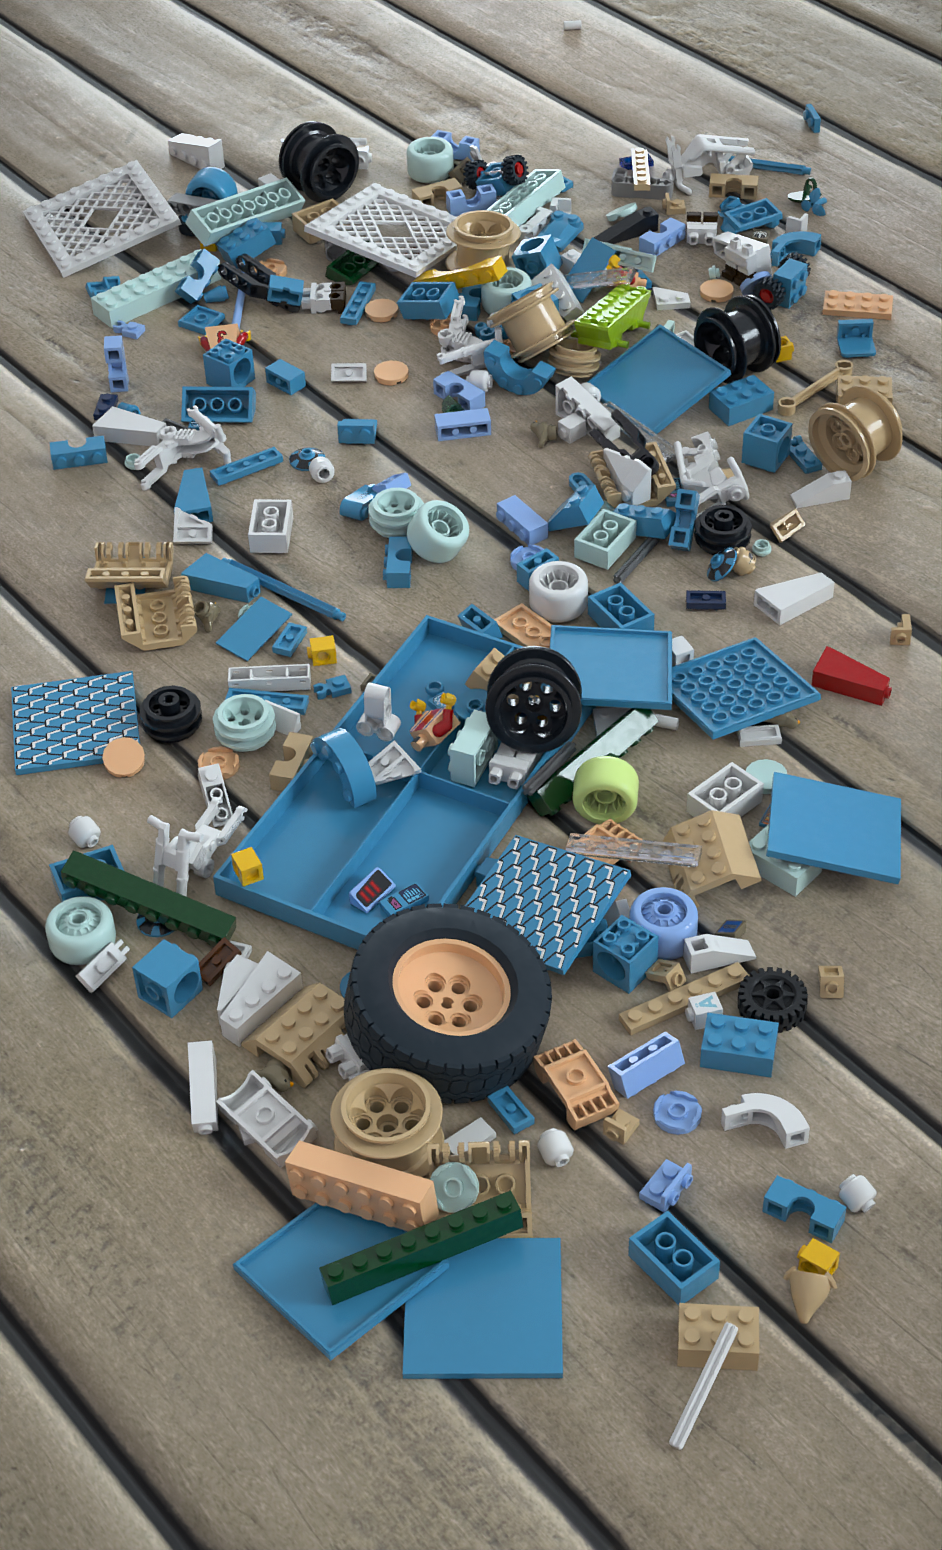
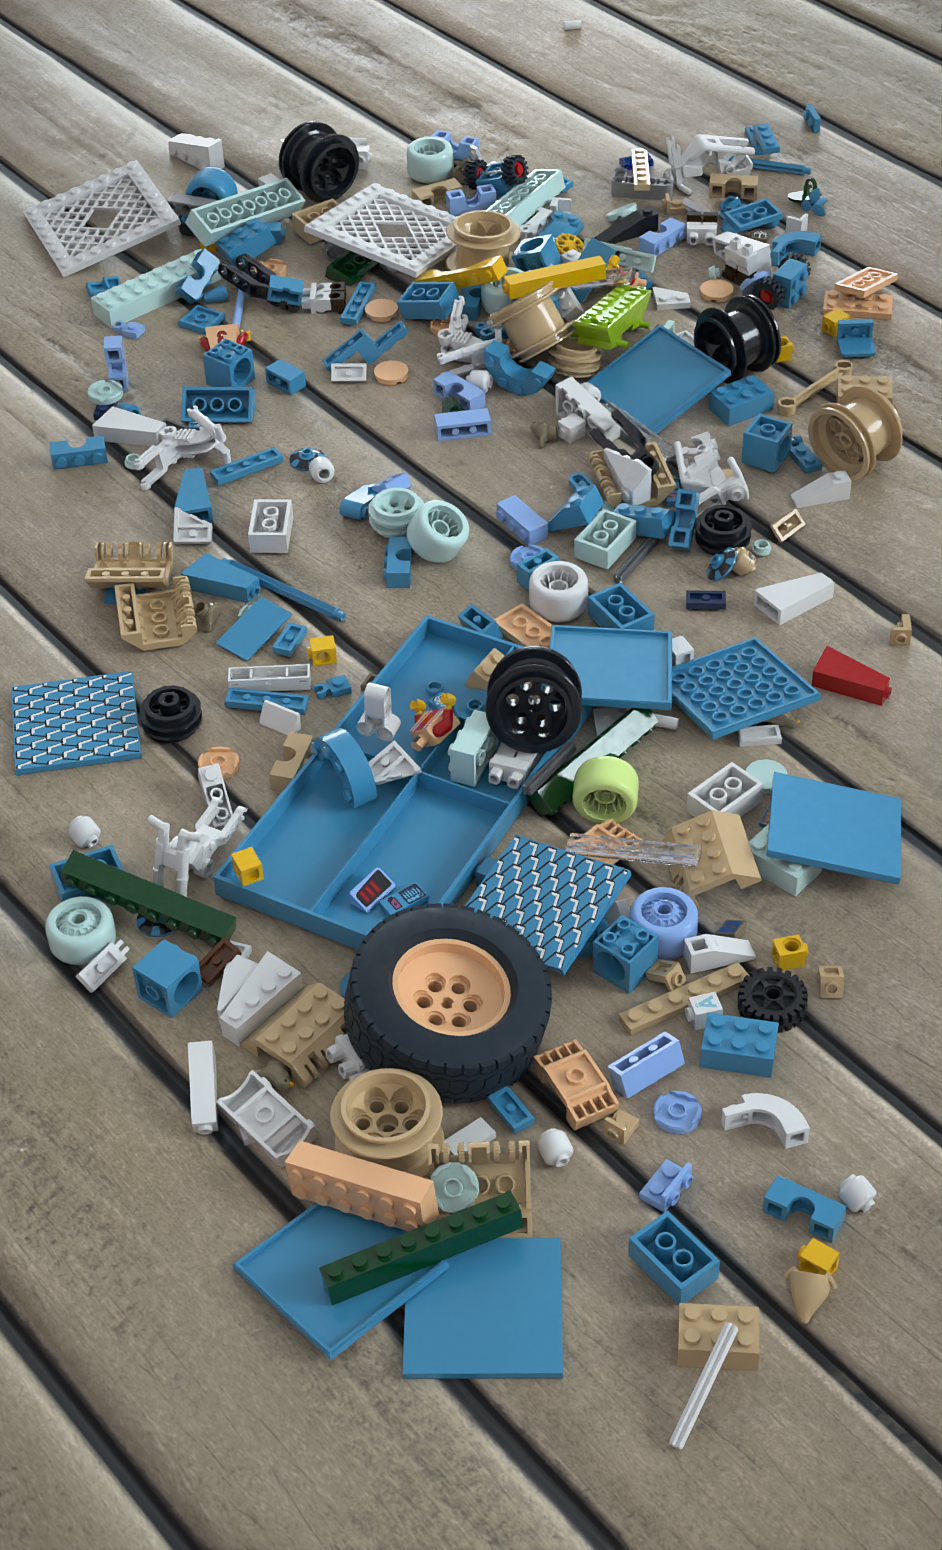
(105, 392): none -> light aqua tile
(123, 757): light nougat tile -> none
(244, 722): light aqua wheel -> none
(357, 431): dark azure bracket -> none
(368, 349): none -> dark azure bracket
(562, 275): none -> yellow brick
(568, 244): none -> yellow wheel
(694, 207): none -> white plate
(762, 139): none -> dark azure bracket
(789, 952): none -> yellow brick
(830, 321): none -> yellow brick
(865, 282): none -> light nougat plate

